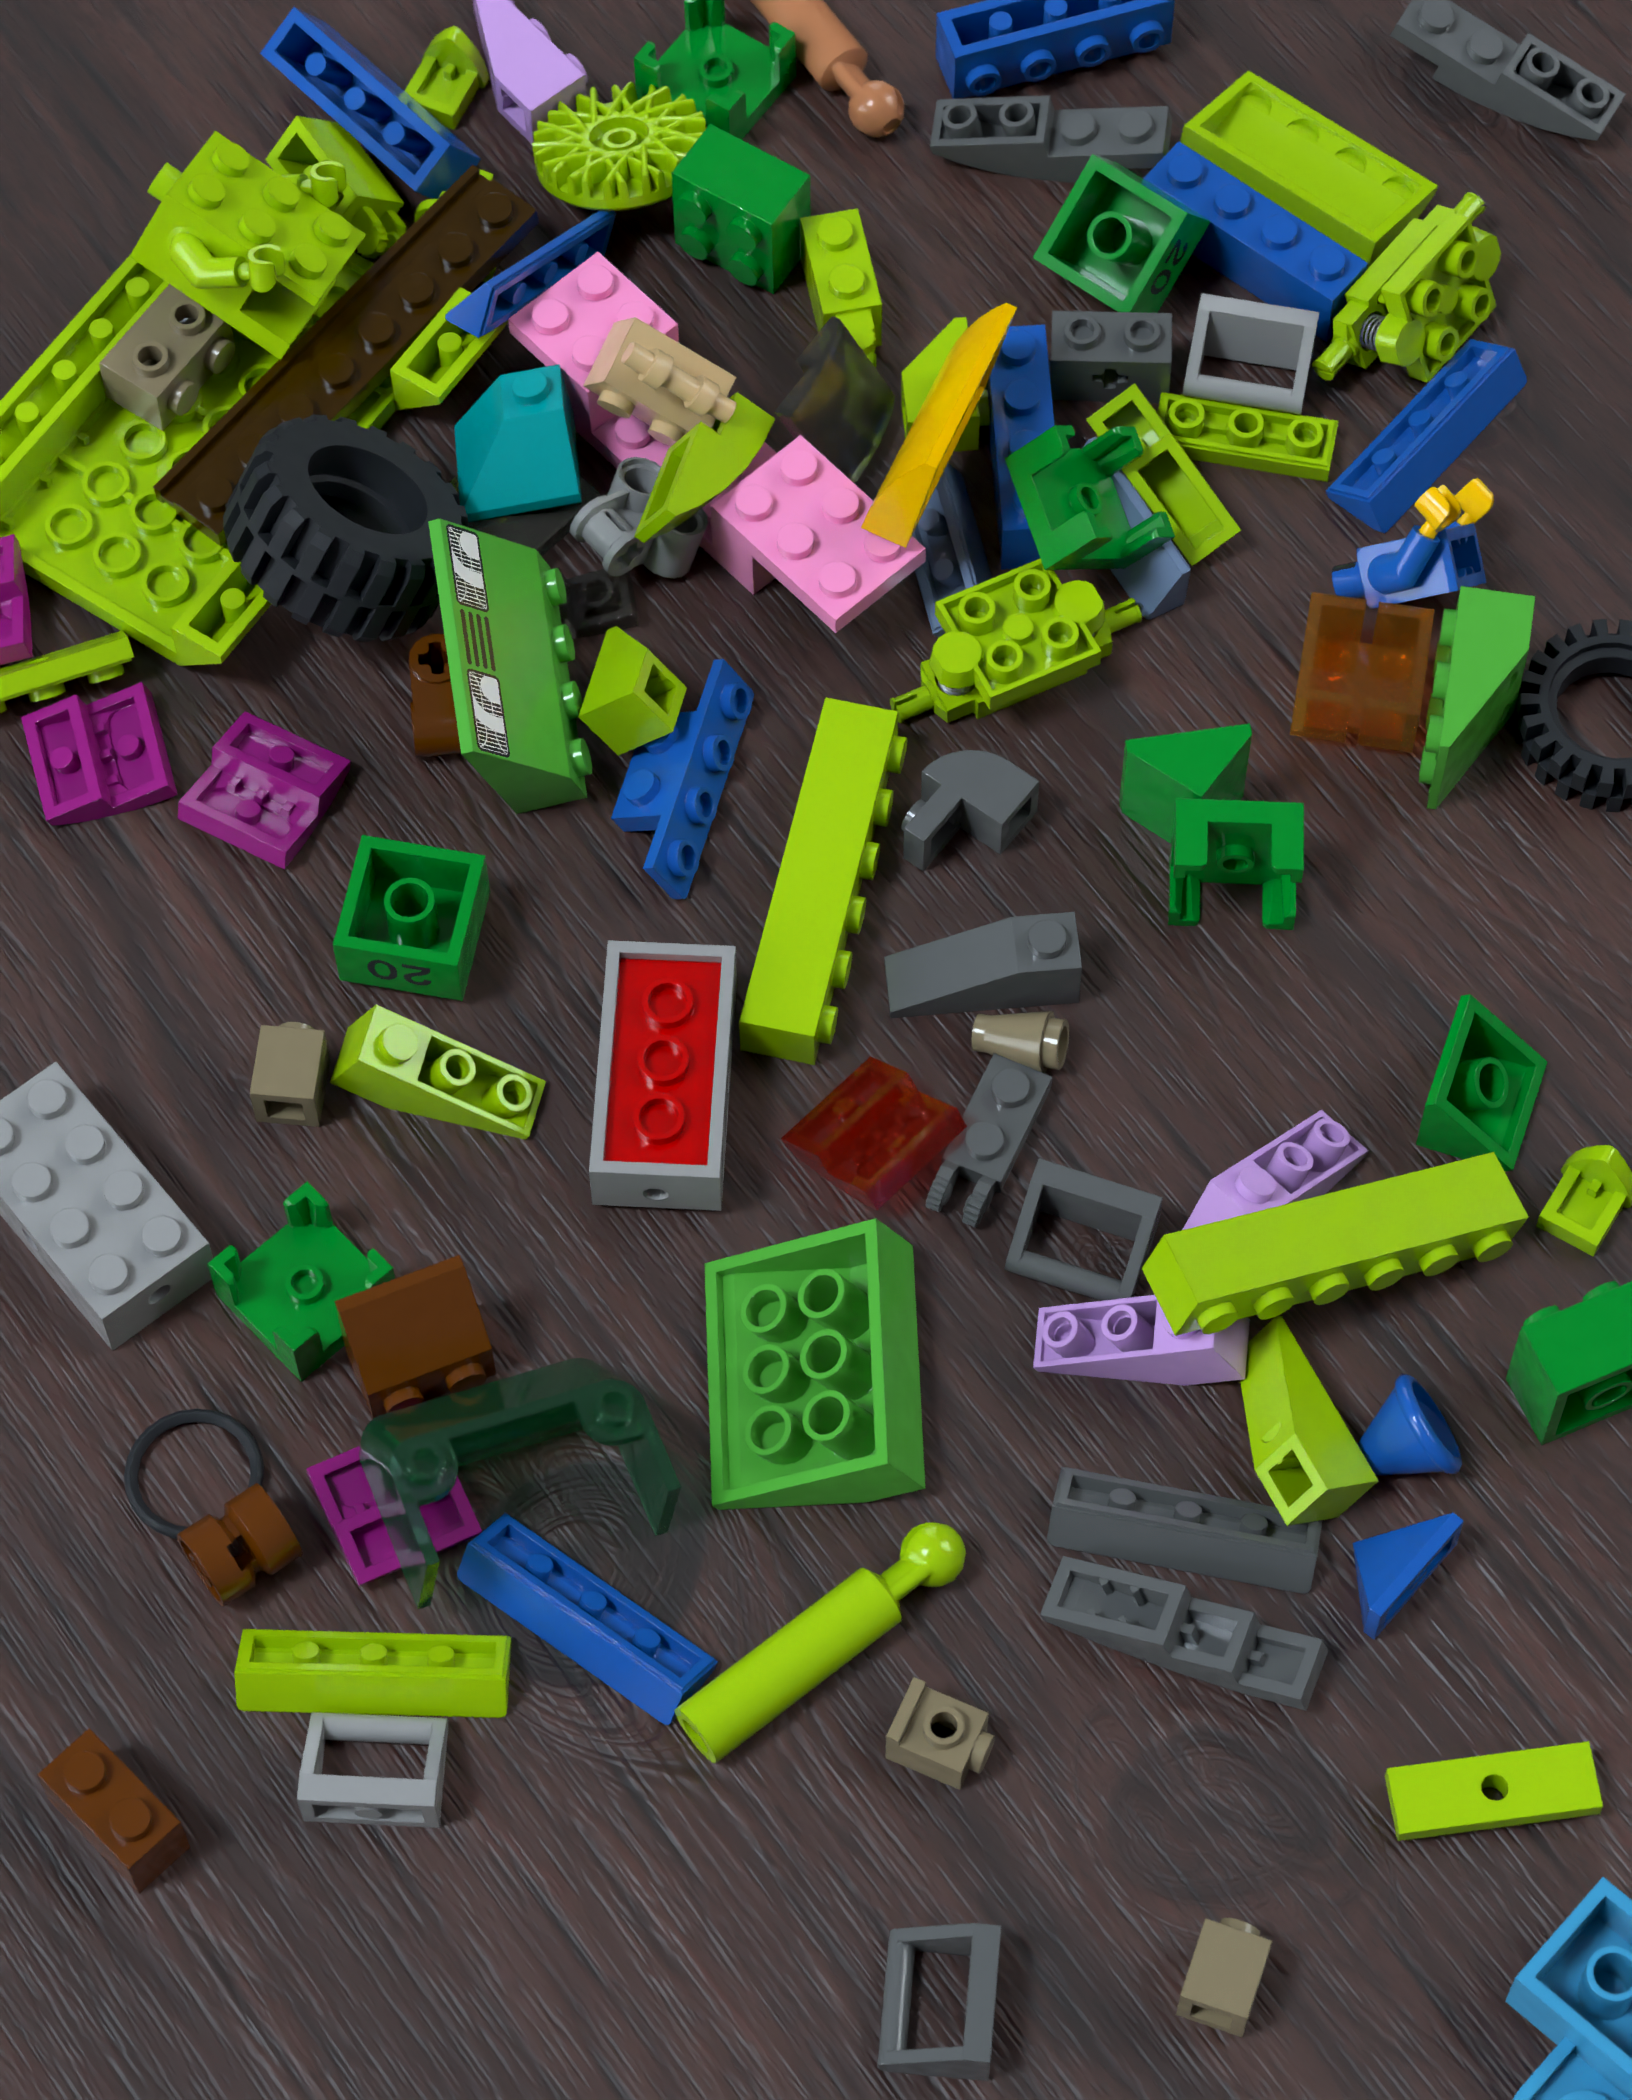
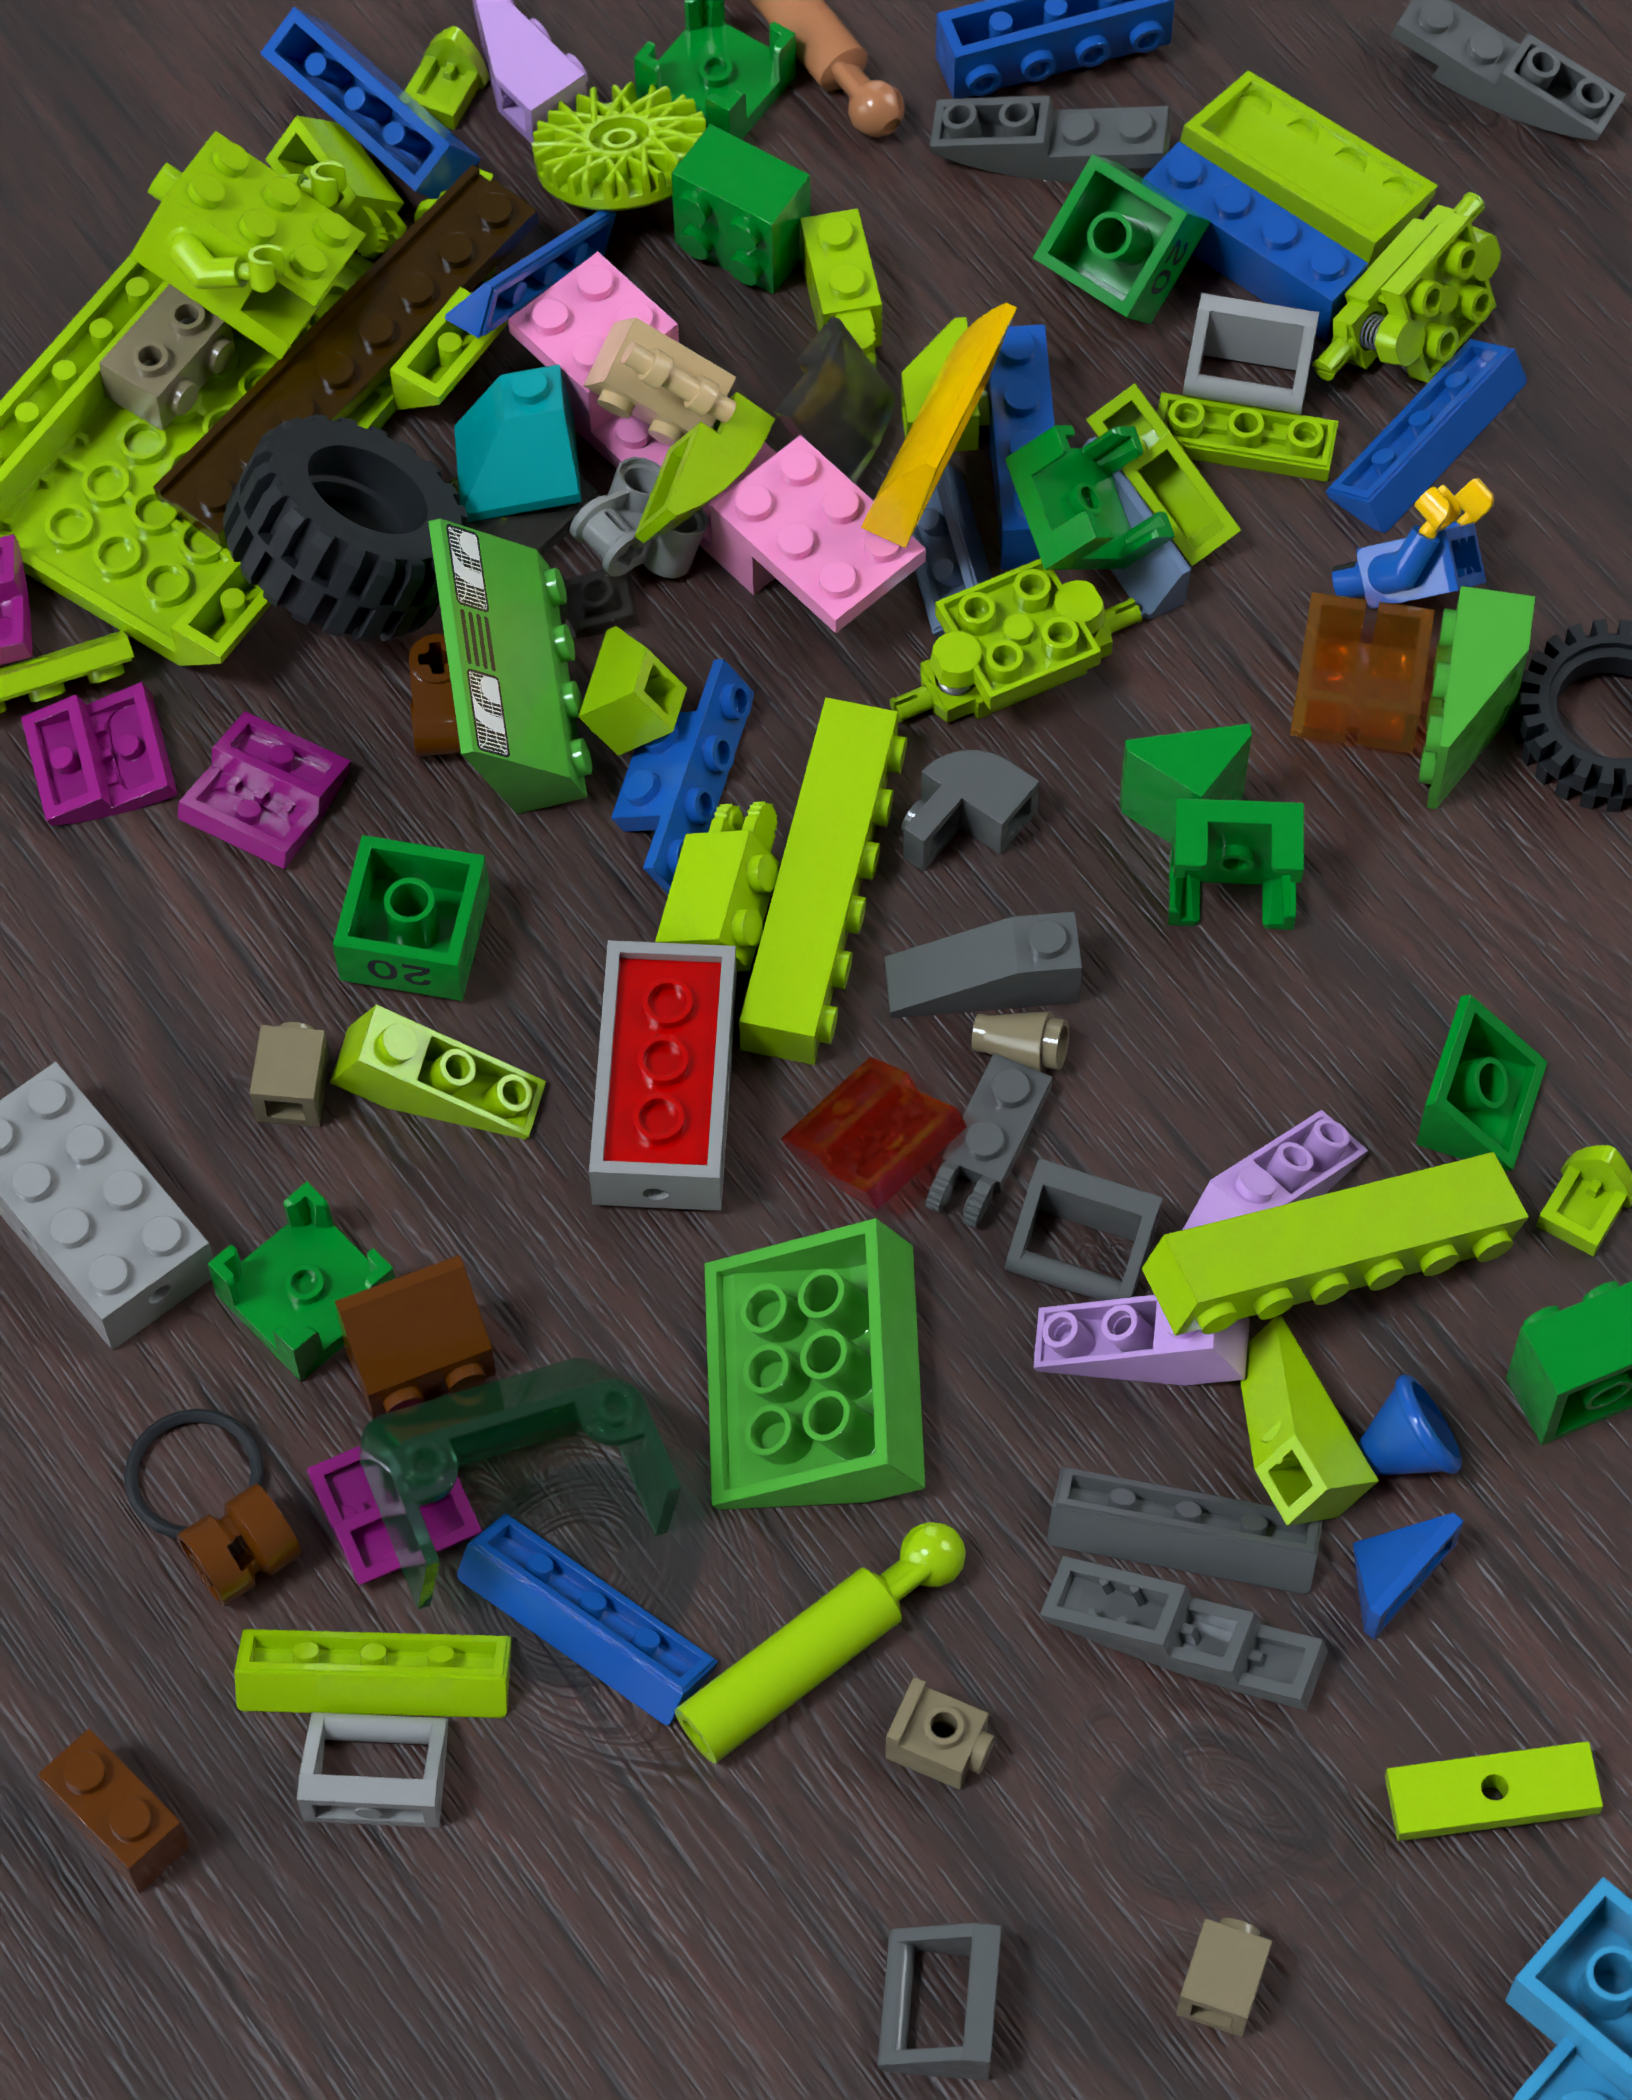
(724, 883): none -> lime hinge
(1107, 352): dark grey brick -> none

